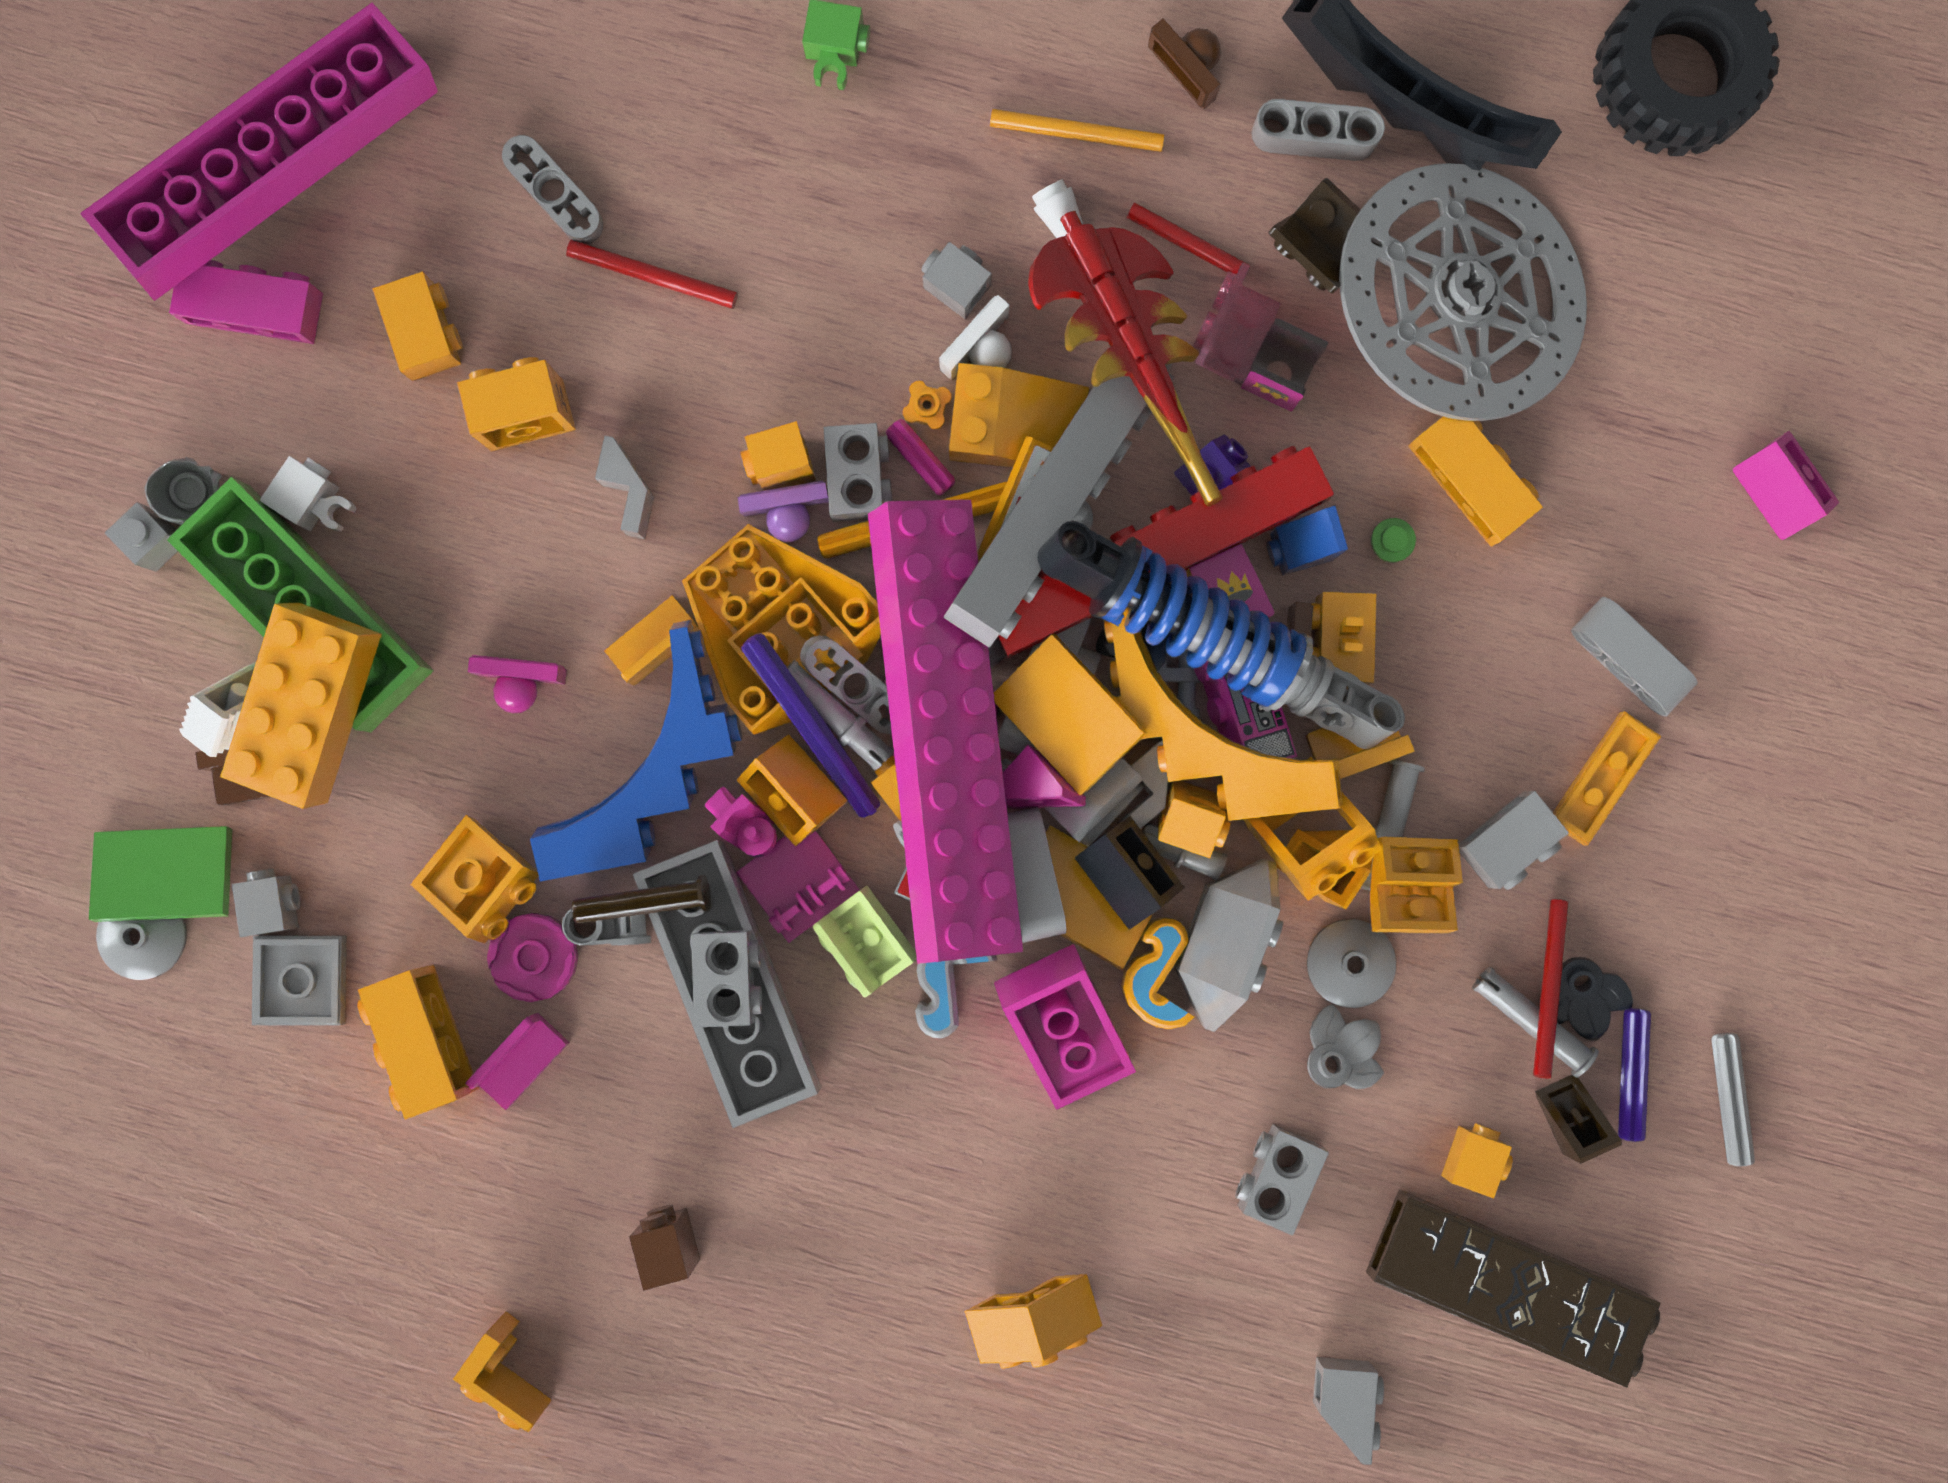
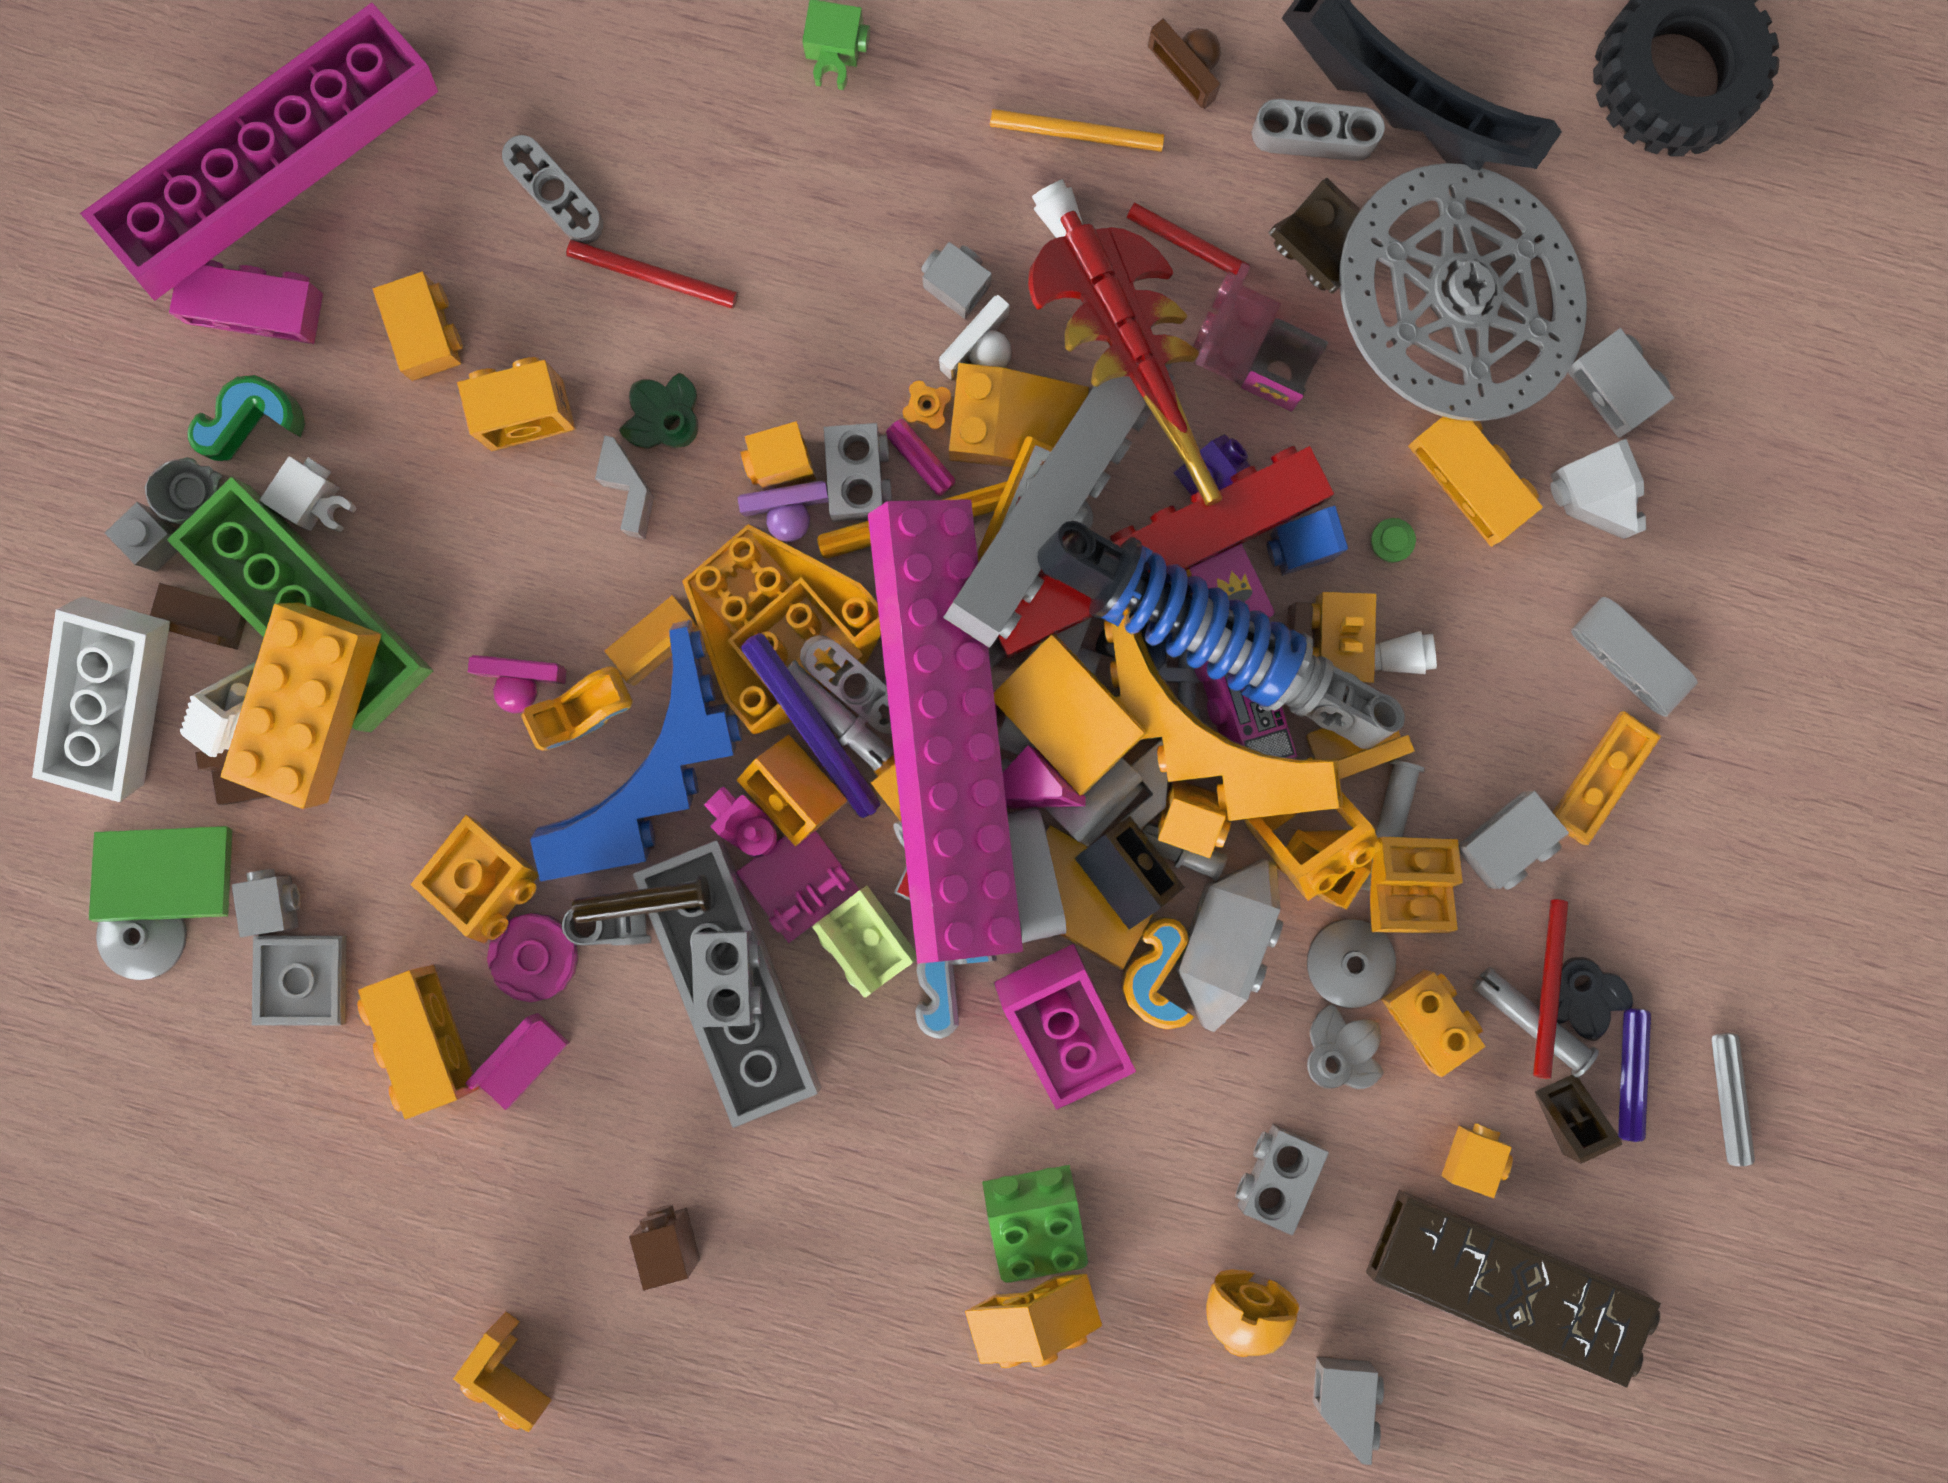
(100, 698): none -> white brick
(199, 616): none -> reddish brown panel
(238, 411): none -> green animal
(578, 710): none -> light orange animal
(657, 409): none -> dark green plate
(1035, 1224): none -> bright green bracket
(1248, 1315): none -> light orange cylinder
(1406, 654): none -> white cone
(1434, 1021): none -> light orange brick
(1603, 490): none -> slope
(1621, 382): none -> light grey brick
(1786, 486): dark pink panel -> none

